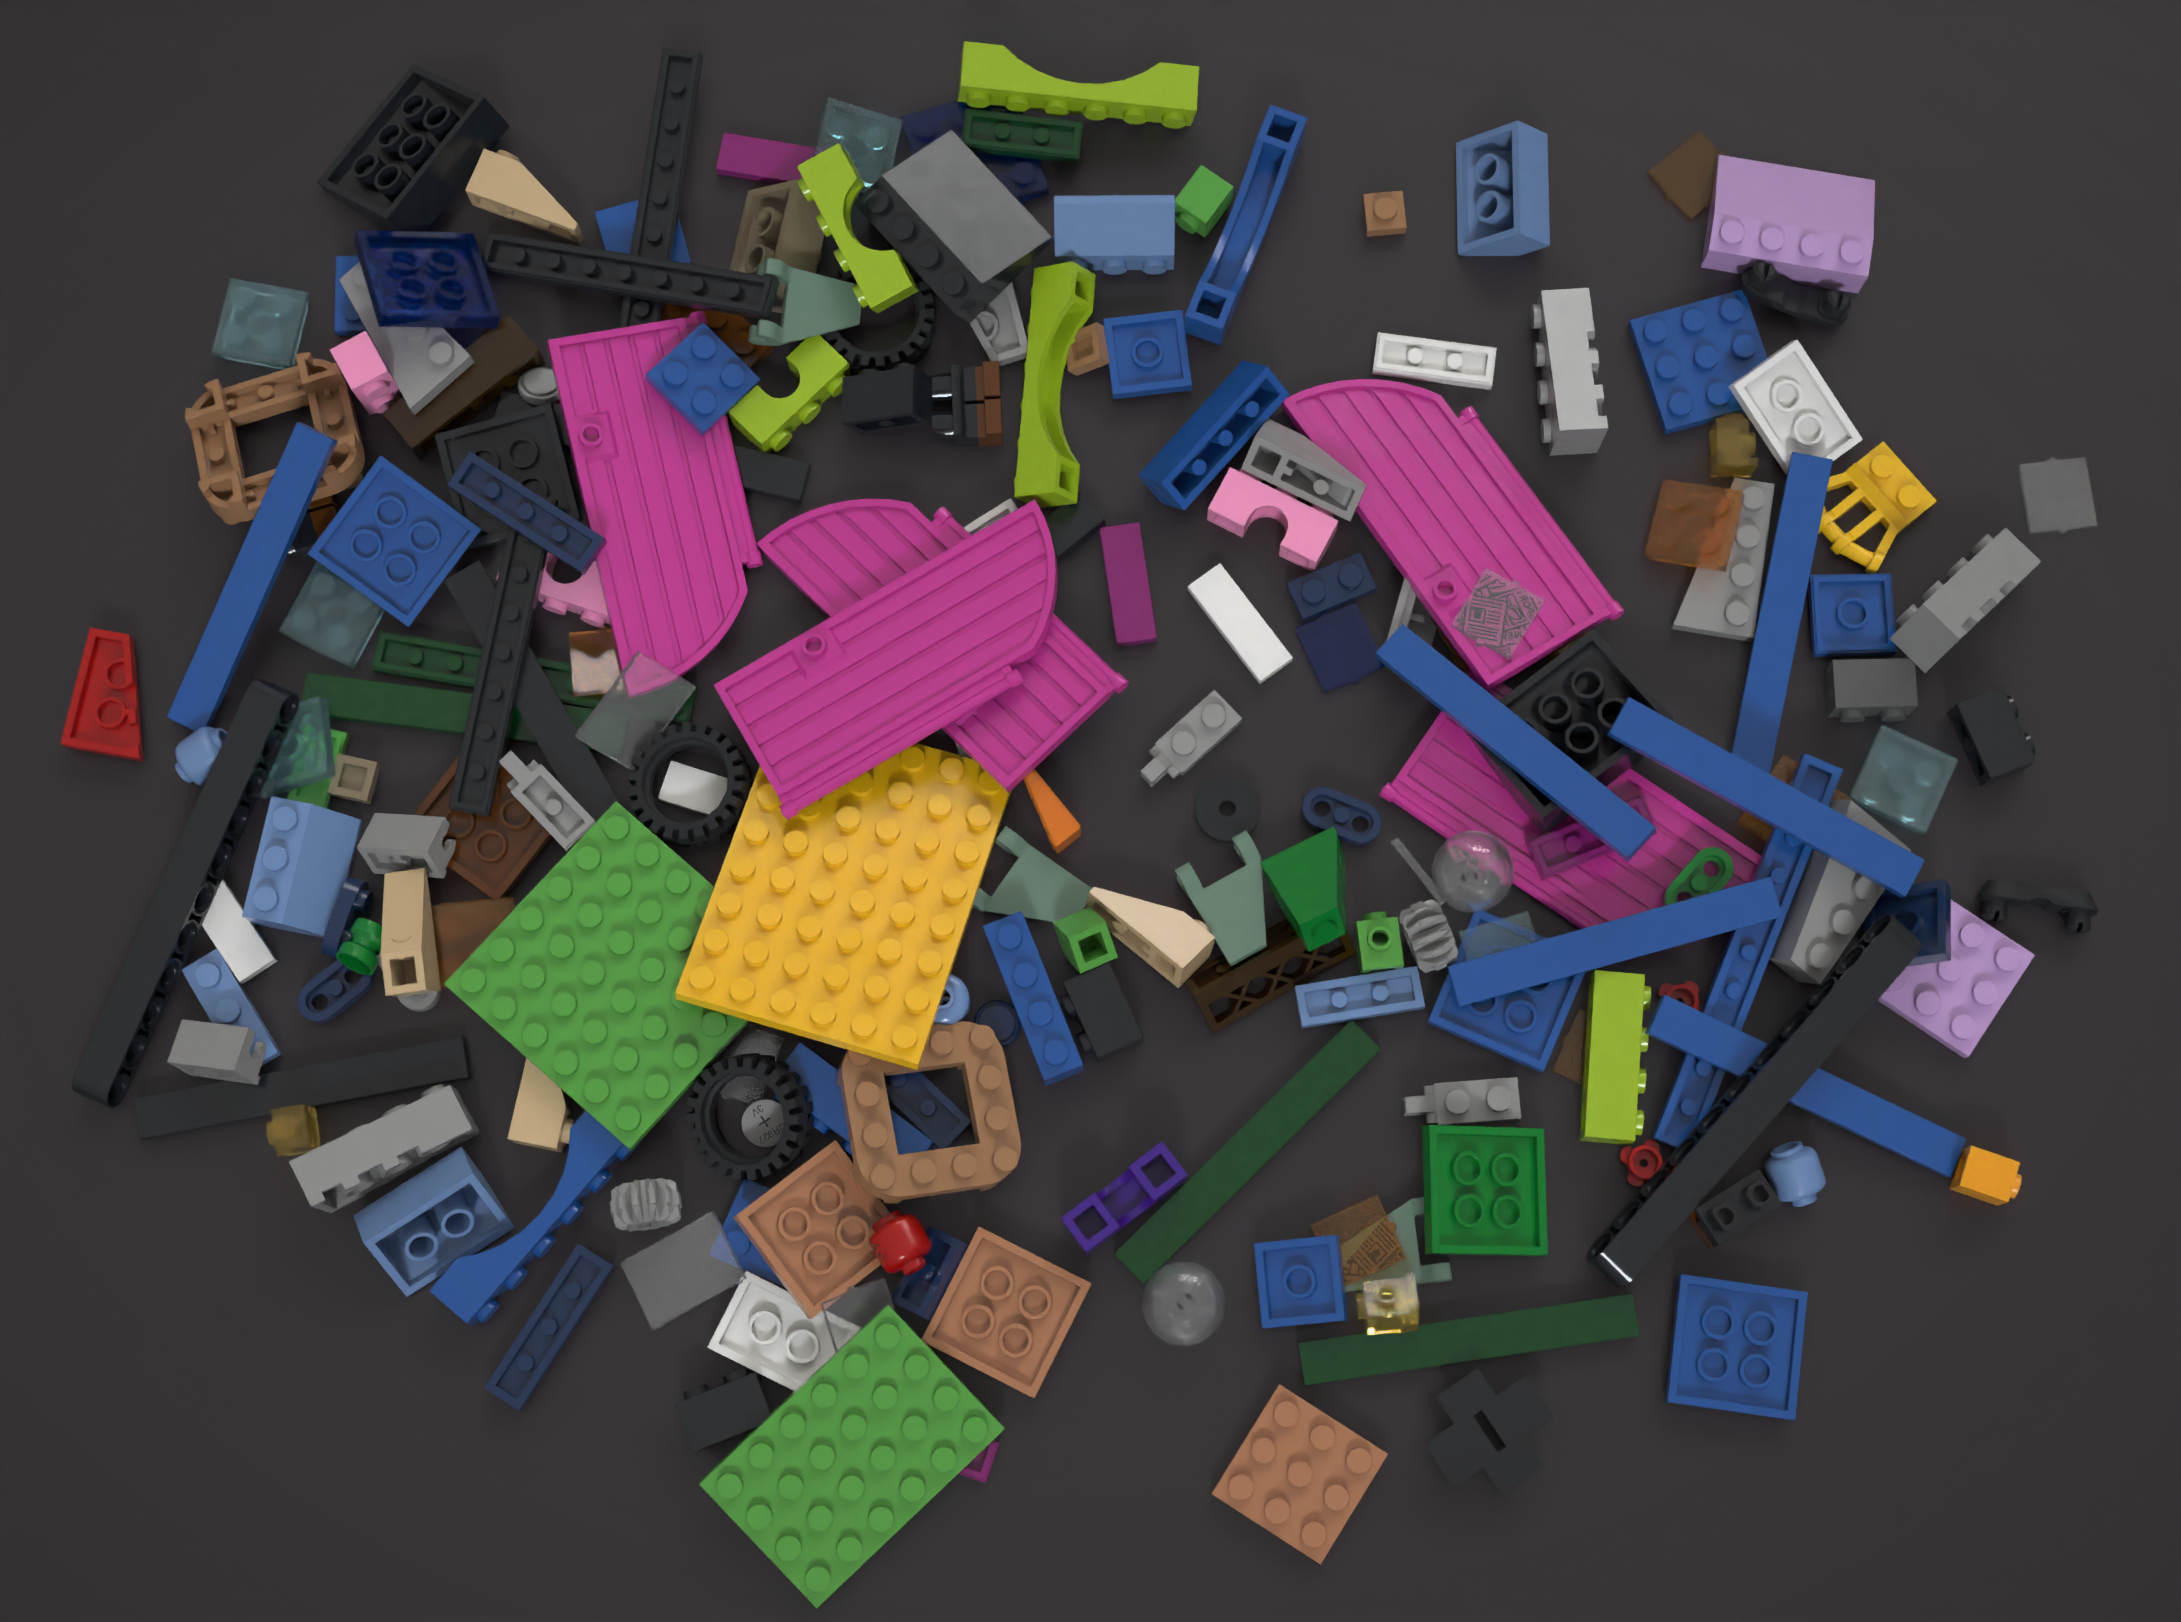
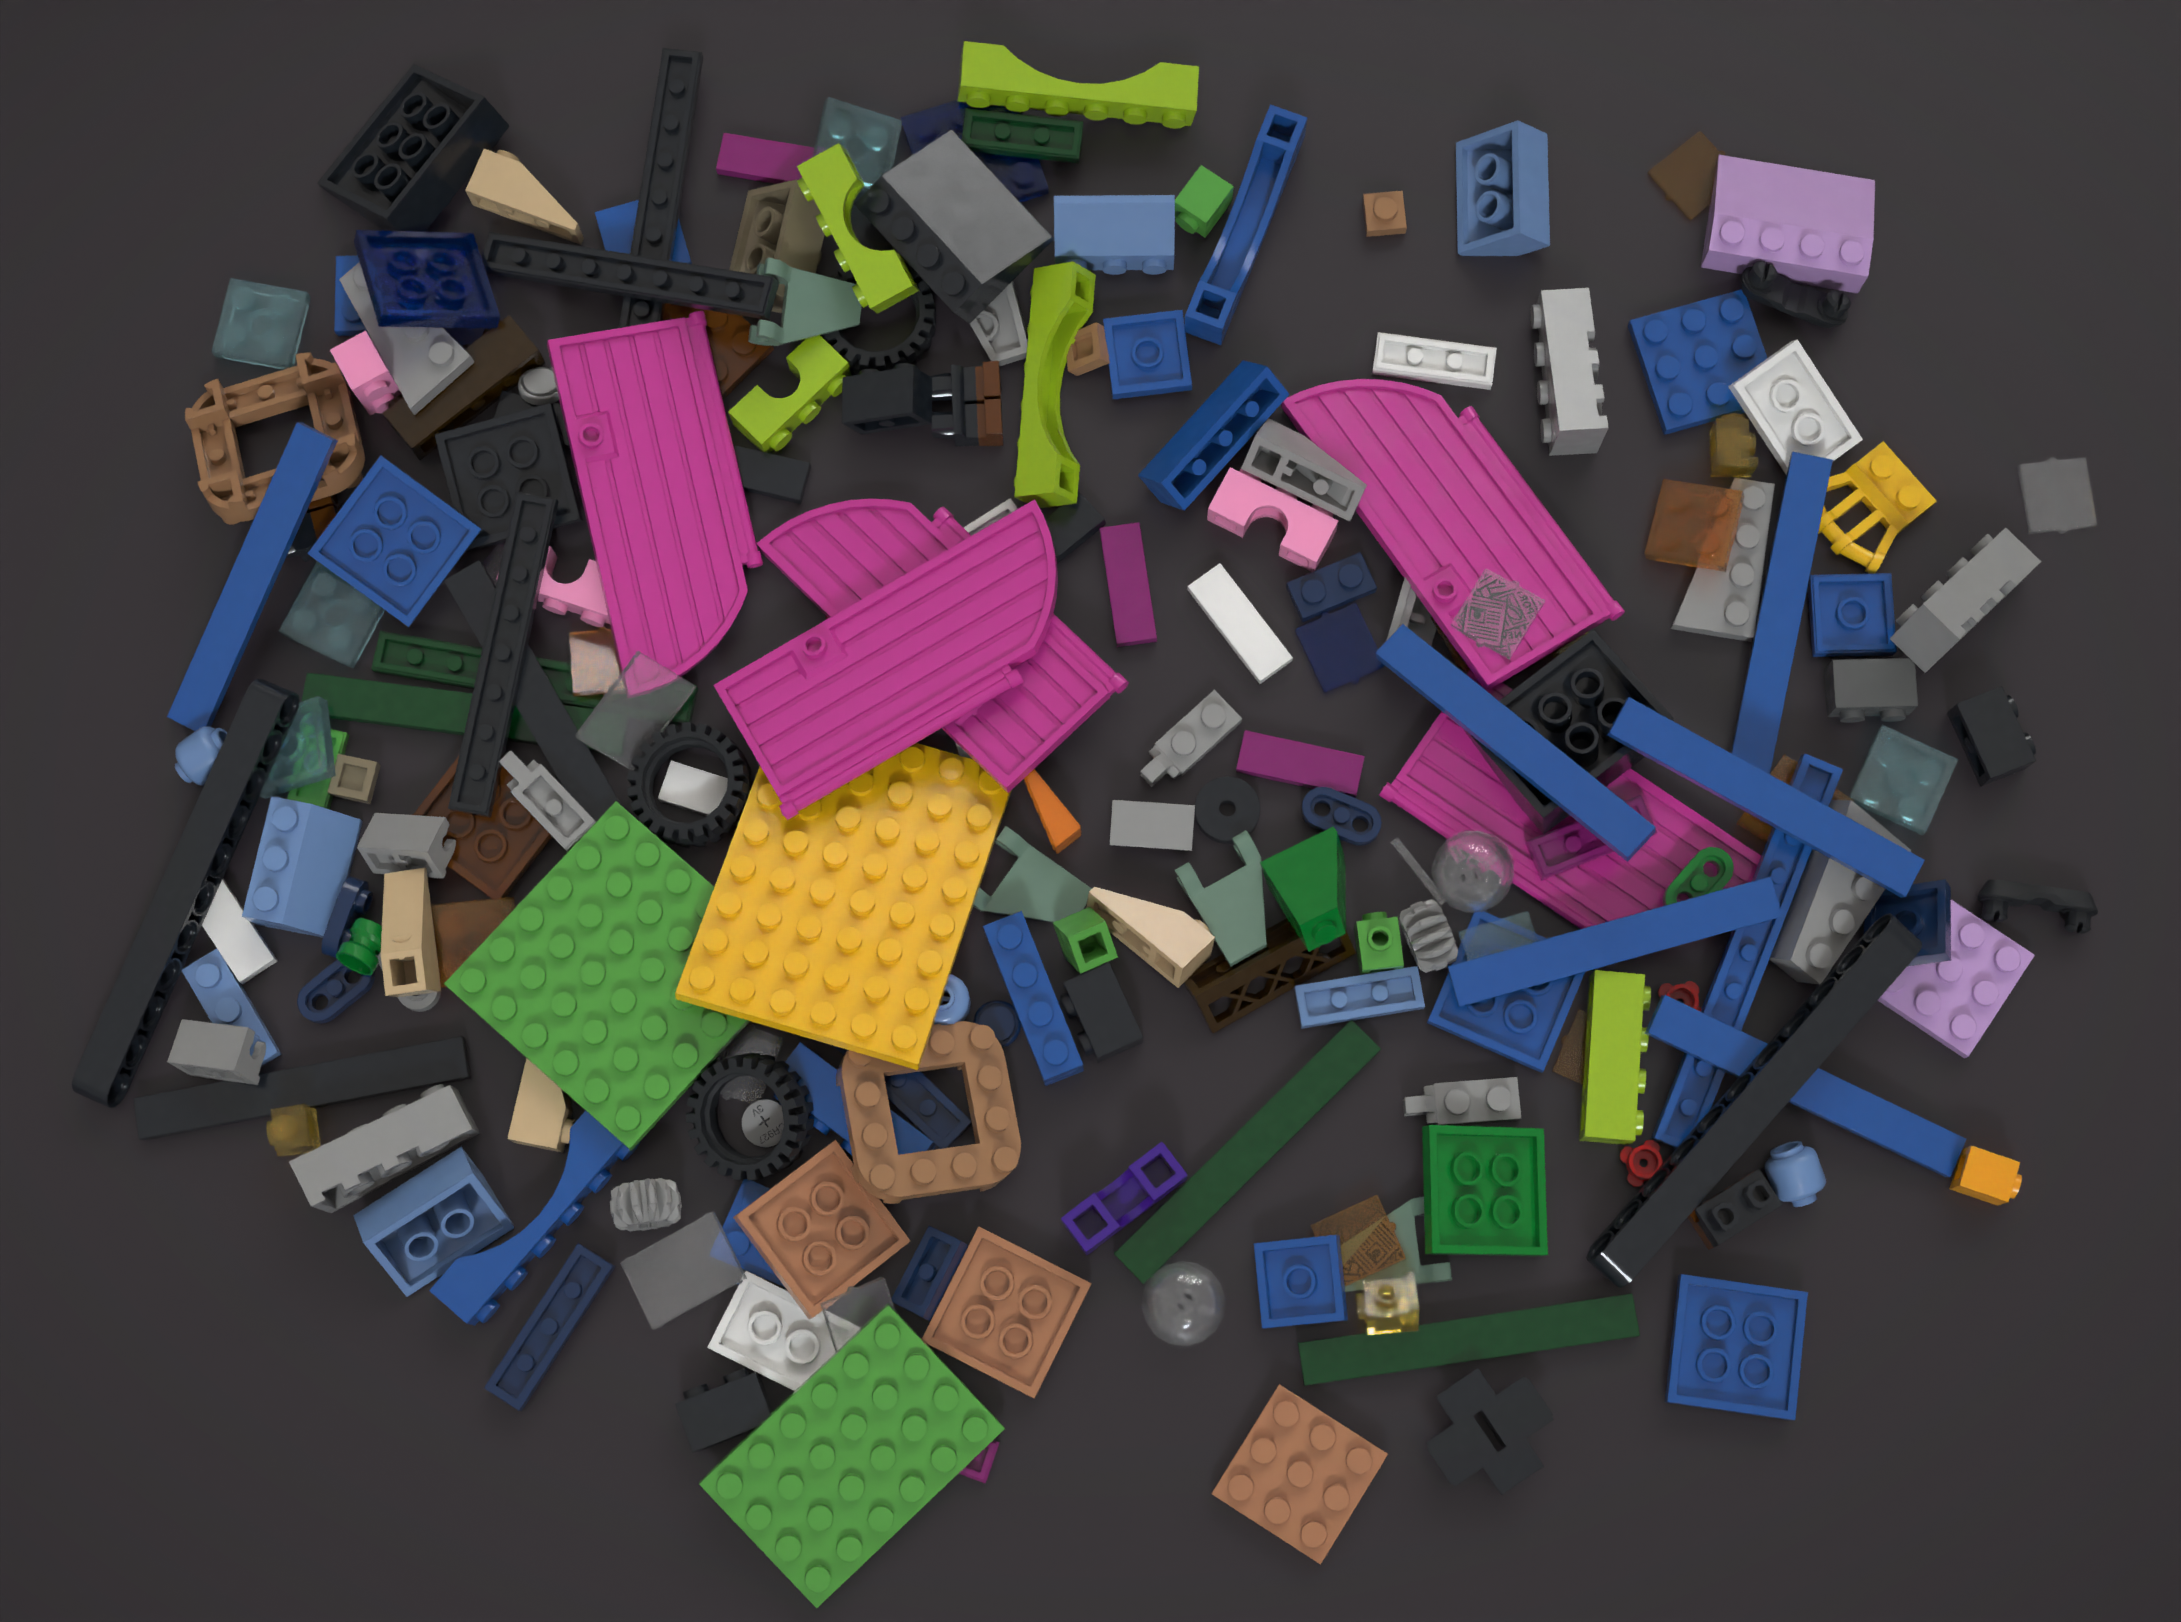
(106, 699): red wing -> none
(527, 513): dark blue plate -> none
(702, 379): blue plate -> none
(900, 1243): red head -> none
(1152, 825): none -> light grey hinge
(1299, 763): none -> magenta tile

